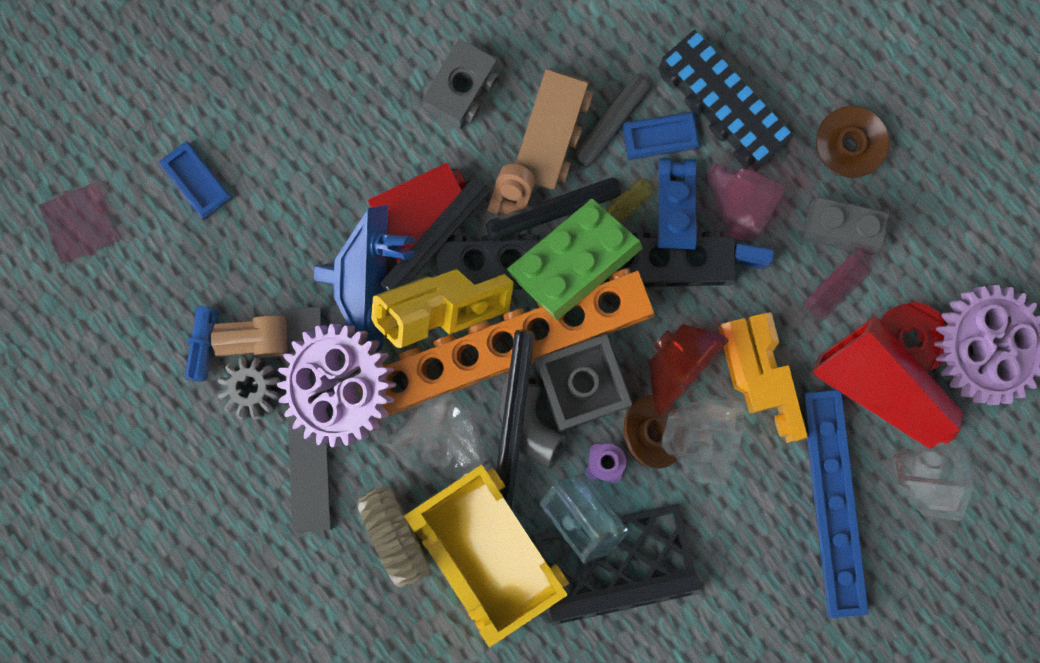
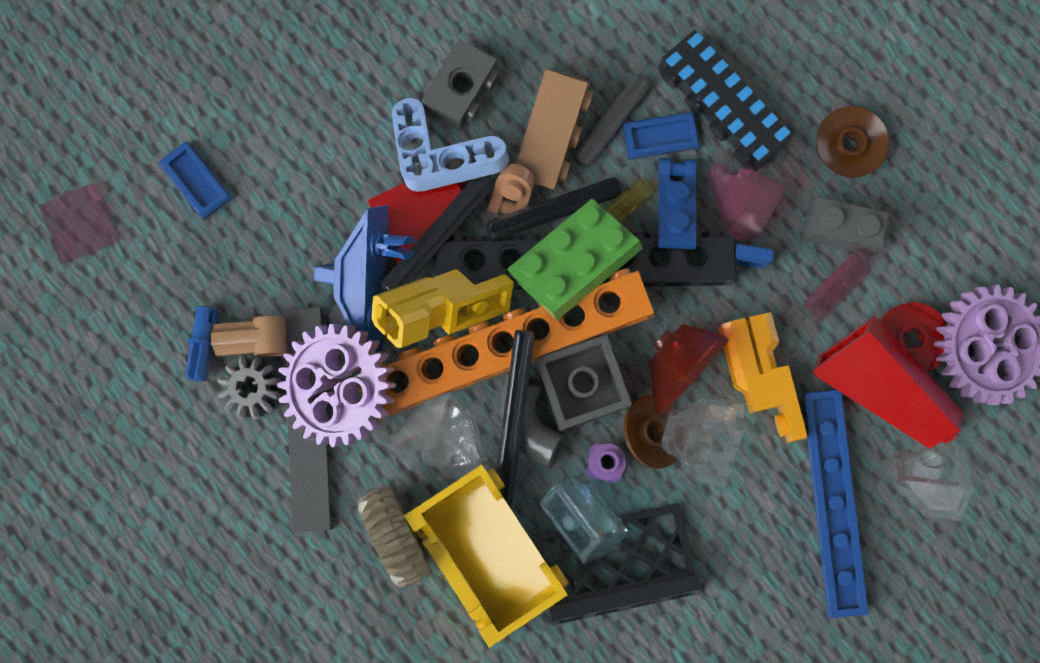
(435, 160): none -> light blue beam

